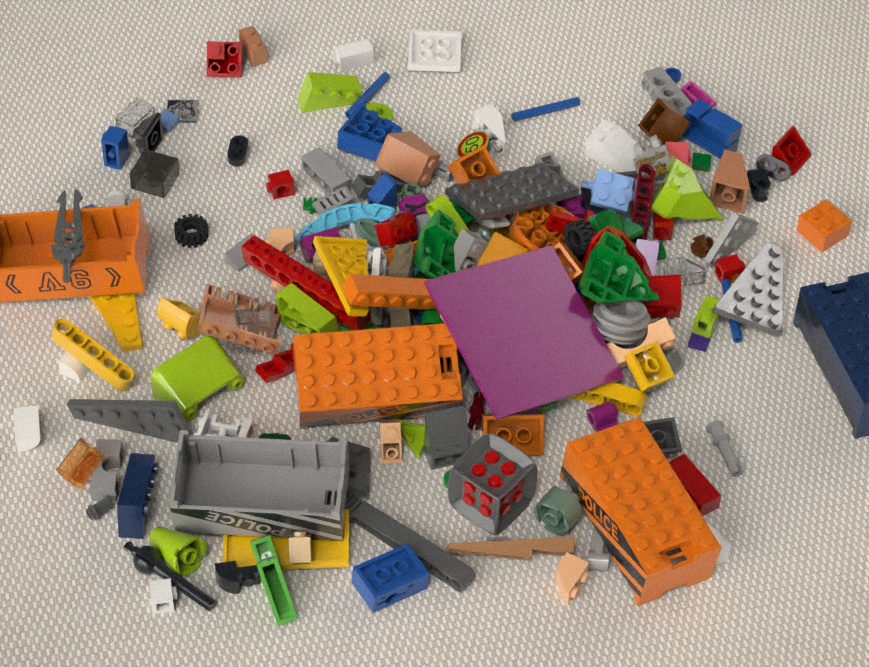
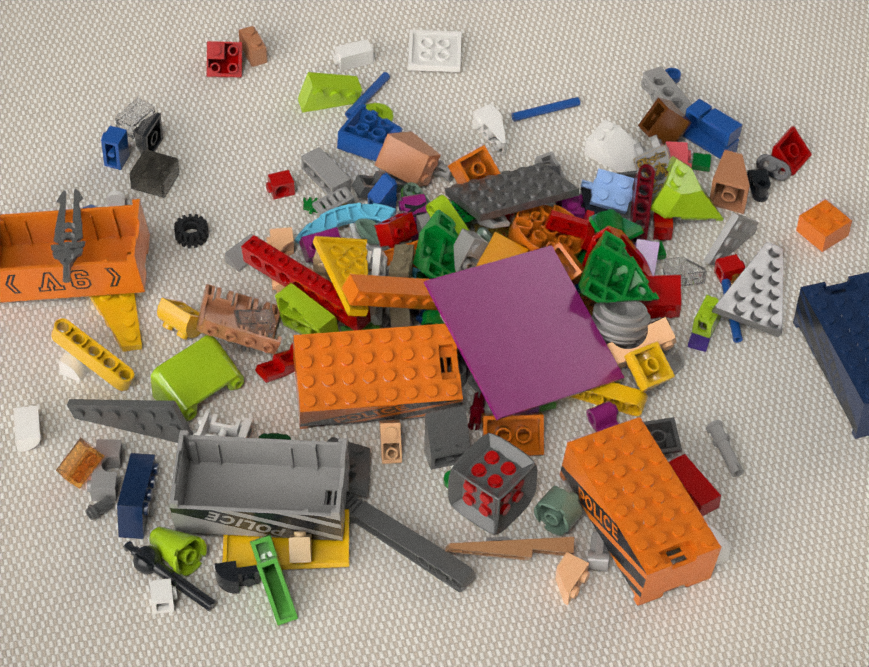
(168, 120): medium blue tile -> none
(185, 109): piece -> none
(237, 150): black plate -> none
(390, 577): blue piece -> none
(413, 436): lime tile -> none
(472, 142): piece -> none
(572, 233): black tyre -> none
(691, 90): dark pink slope -> none
(701, 245): reddish brown gear -> none

